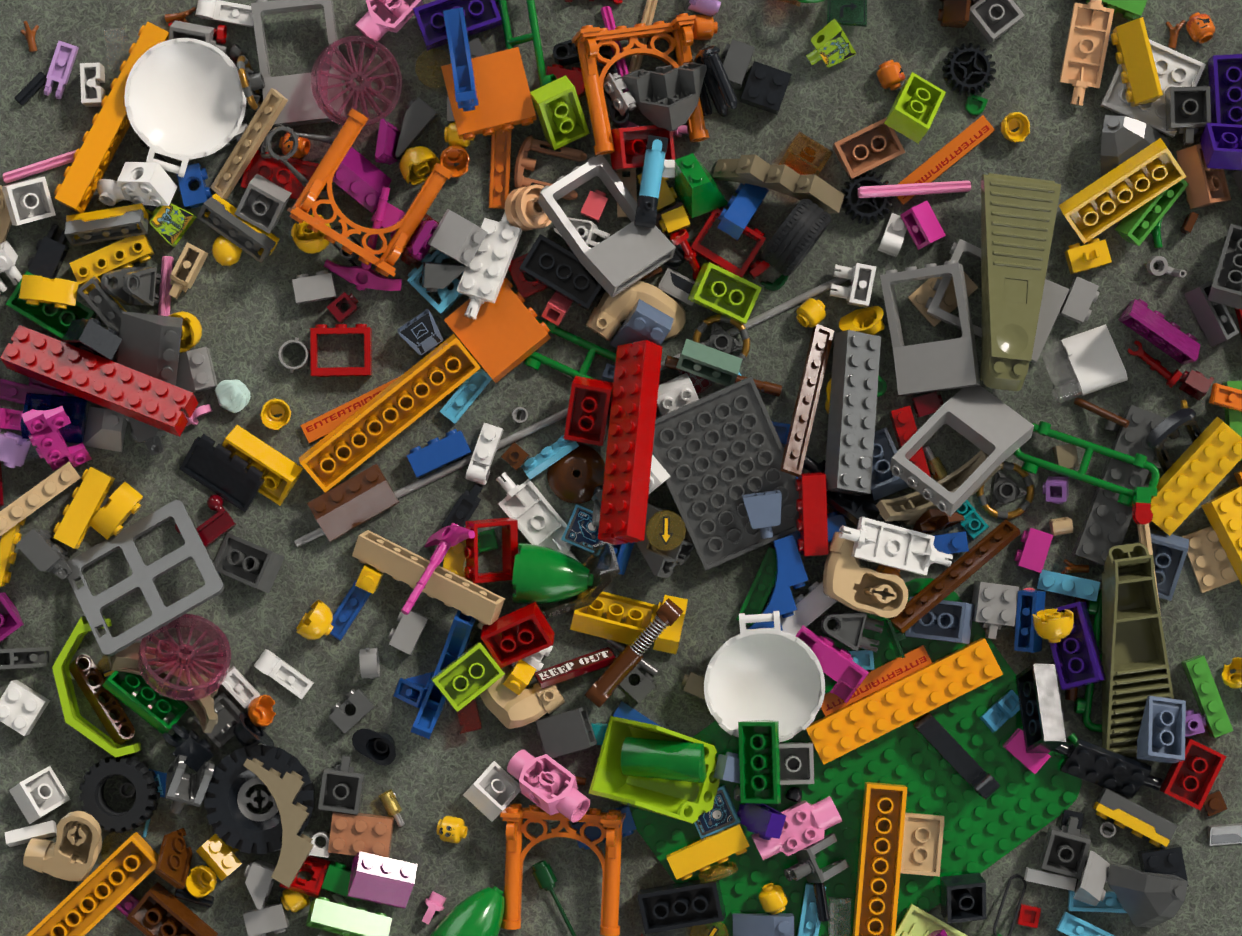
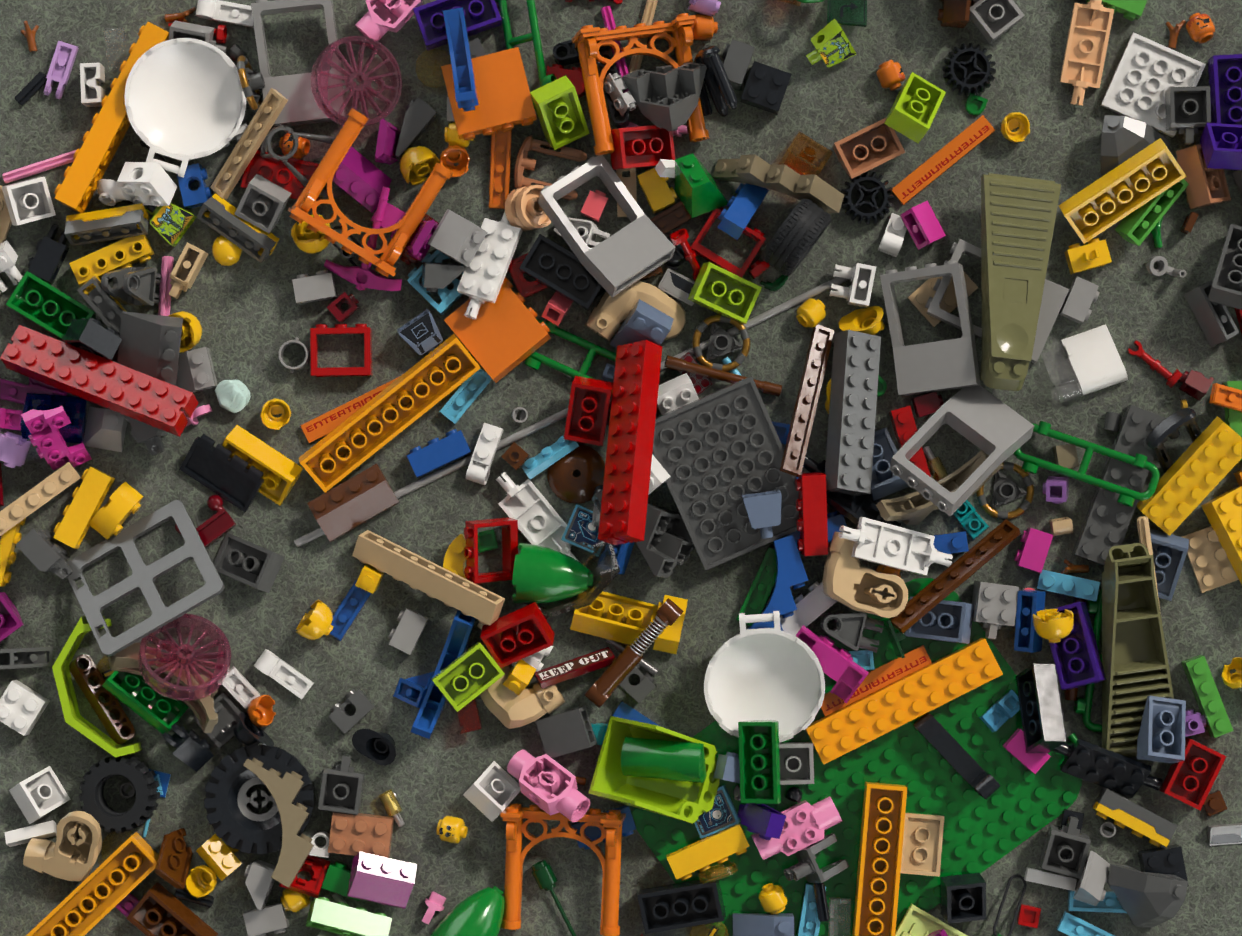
(47, 290): yellow brick -> none
(186, 787): dark grey piece -> none
(369, 663): light grey piece -> none
(444, 538): dark pink piece -> none
(464, 507): black hinge -> none
(651, 181): piece -> none
(665, 530): clear yellow tile -> none
(674, 220): yellow brick -> none
(694, 684): dark tan brick -> none
(709, 363): sand green brick -> none
(914, 189): bright pink axle -> none
(936, 520): reddish brown brick -> none
(1101, 412): reddish brown bar -> none
(1136, 62): yellow slope -> none
(1142, 504): leg -> none
(1160, 332): magenta slope -> none

